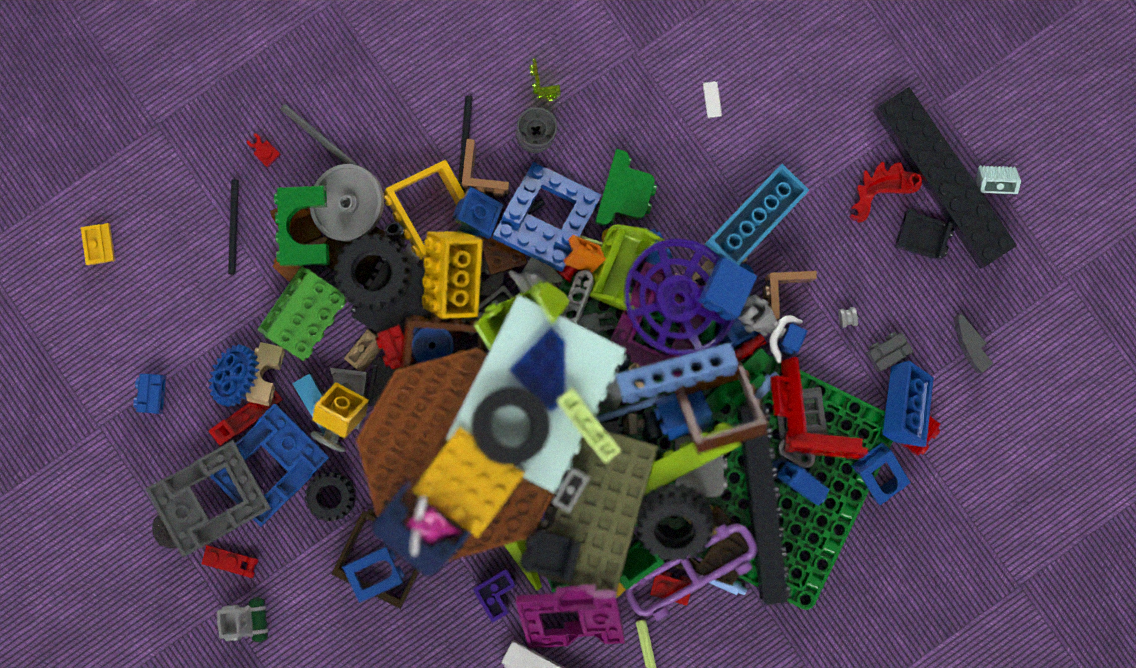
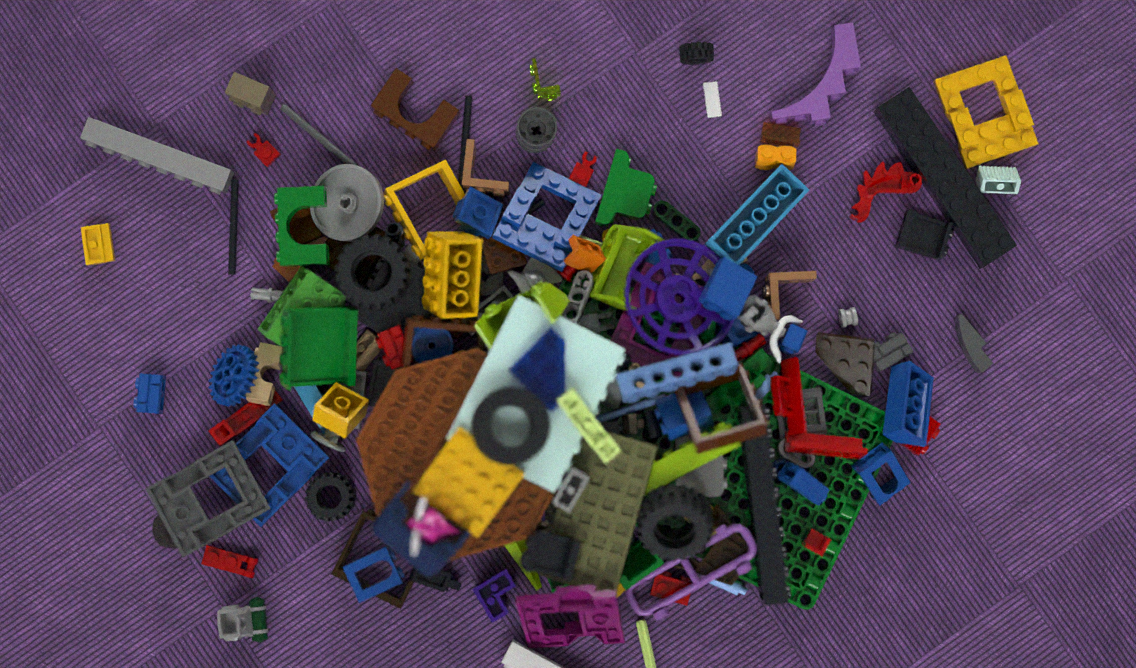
(157, 155): none -> light grey brick
(250, 93): none -> dark tan brick
(265, 294): none -> light grey pin
(318, 346): none -> green panel
(429, 132): none -> reddish brown arch
(440, 581): none -> black hinge
(582, 172): none -> red plate
(672, 213): none -> dark green beam
(696, 53): none -> black tyre
(771, 157): none -> light orange brick
(780, 135): none -> clear orange panel
(815, 105): none -> medium lavender arch
(816, 542): none -> red panel
(849, 360): none -> dark brown plate
(995, 137): none -> yellow piece

